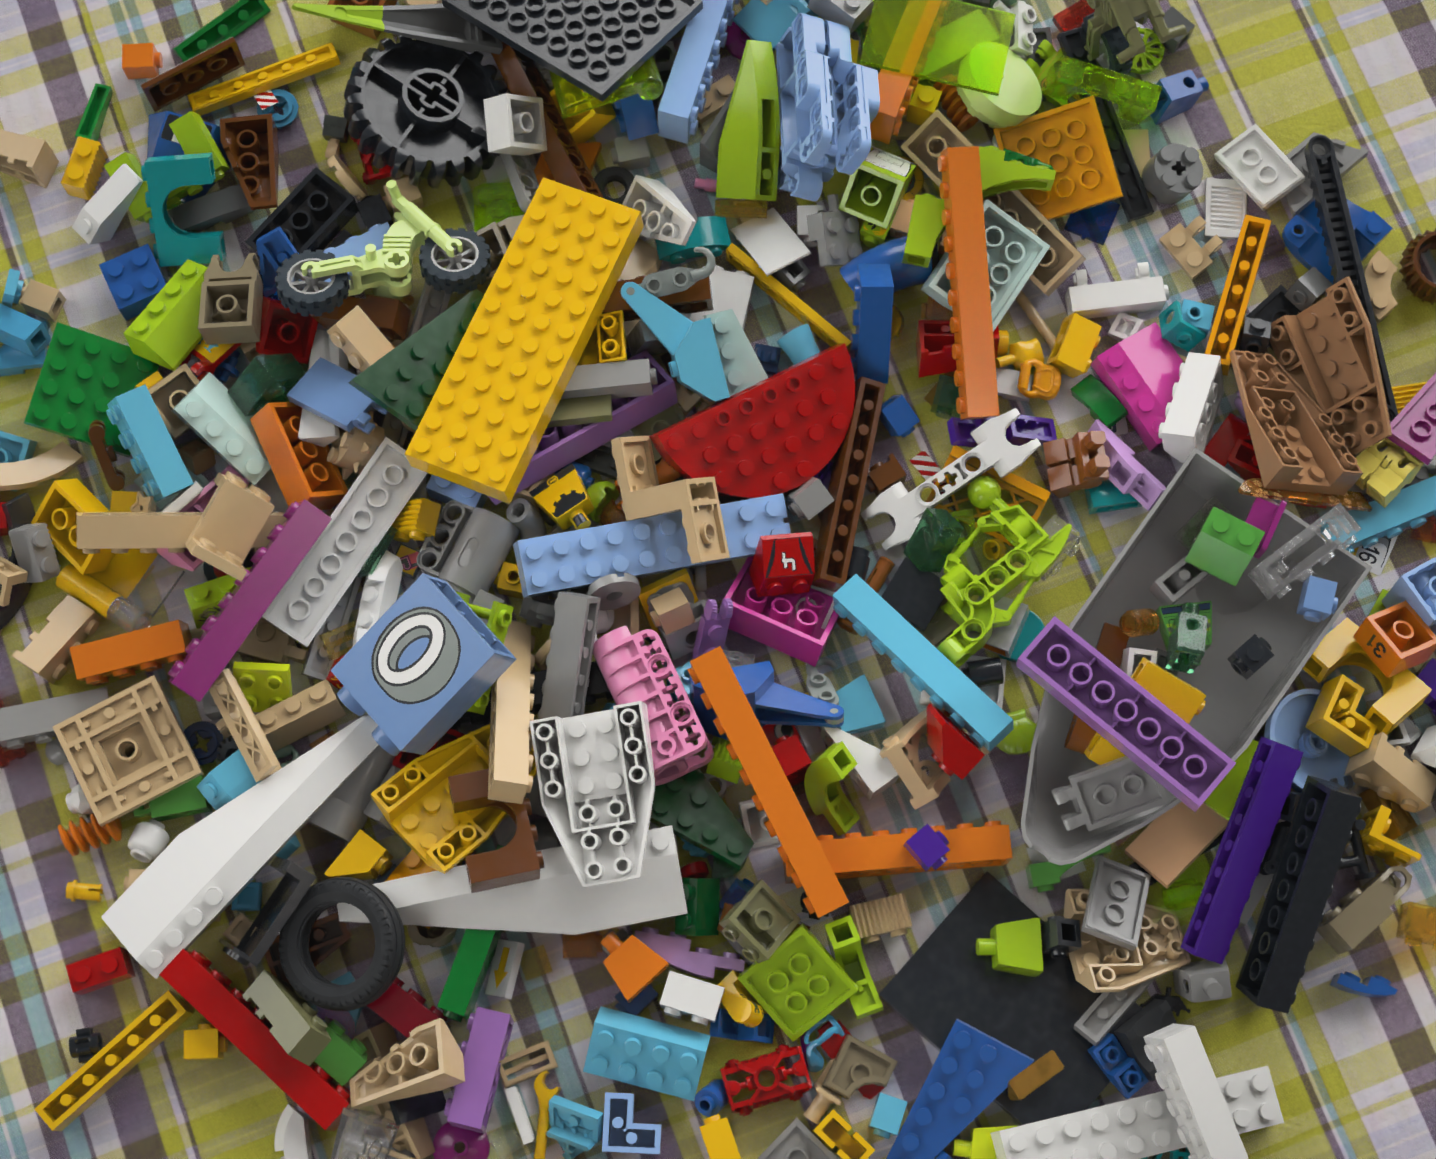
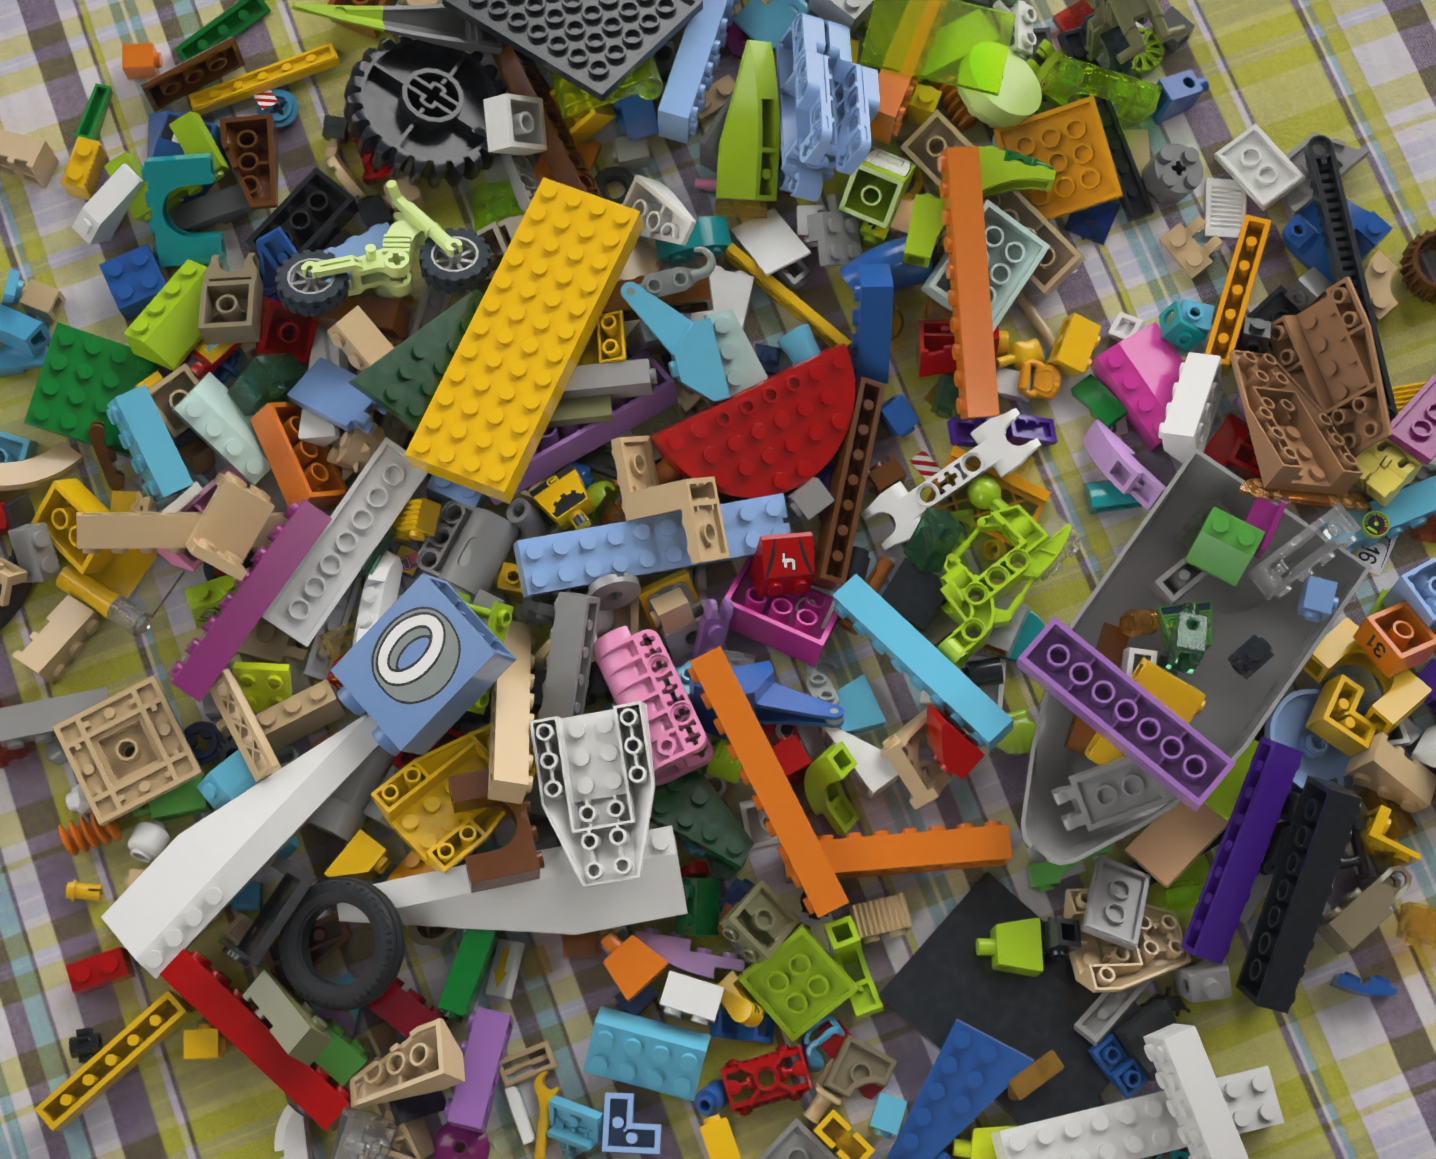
(131, 652): orange brick -> none
(928, 848): dark purple brick -> none
(1076, 462): dark orange hips -> none
(1123, 296): white brick -> none
(1375, 525): none -> tile

